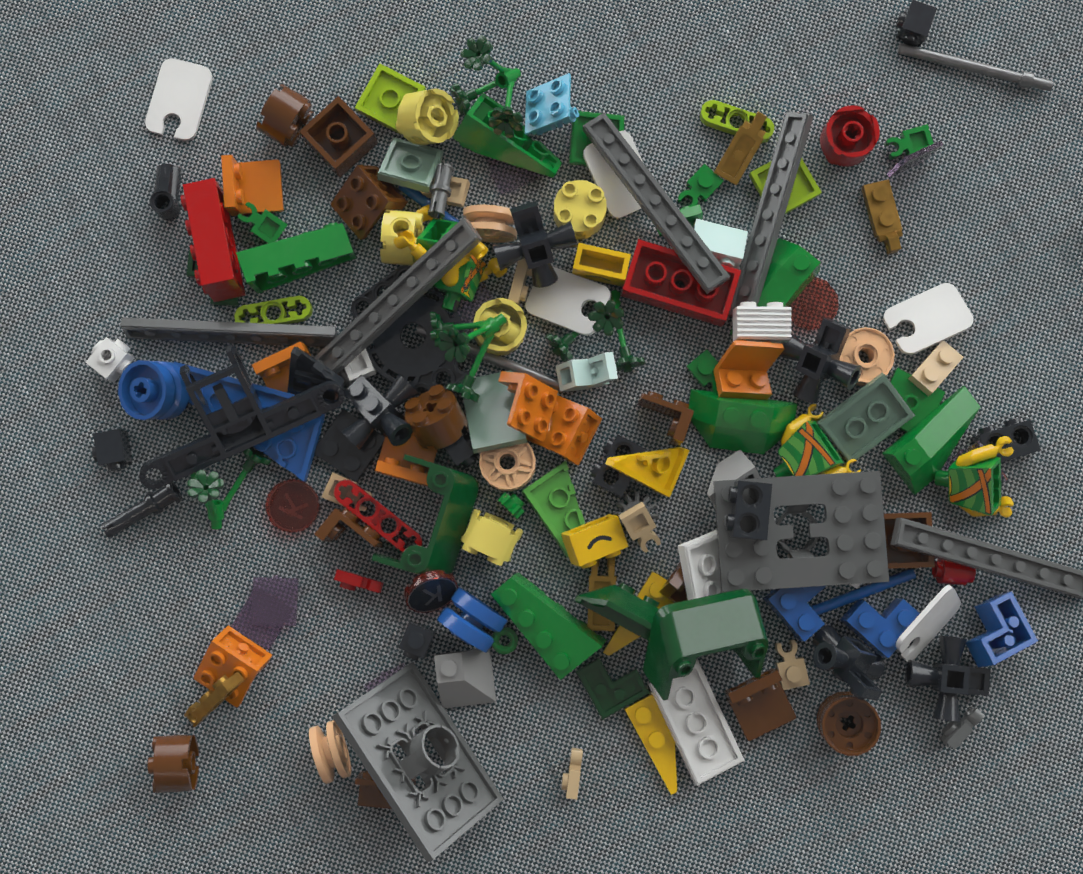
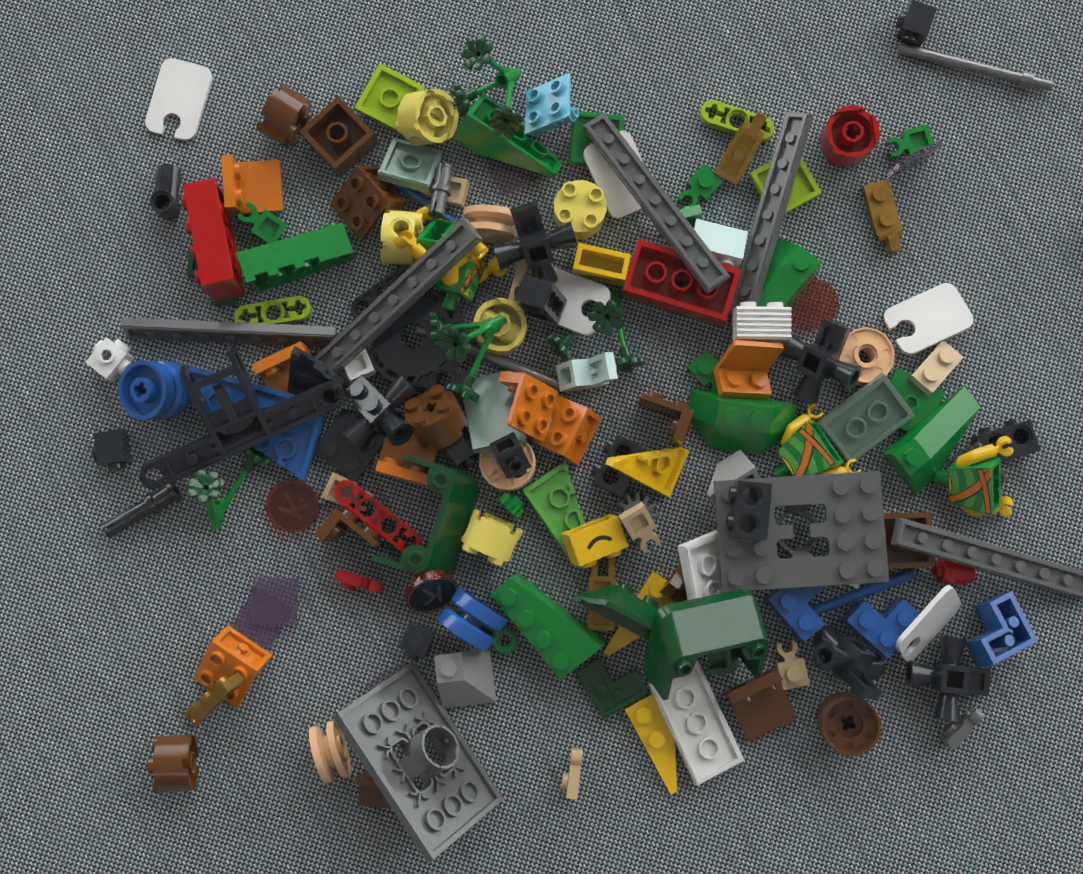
(513, 460): none -> black brick
(540, 299): none -> black brick
(723, 662): none -> dark green panel

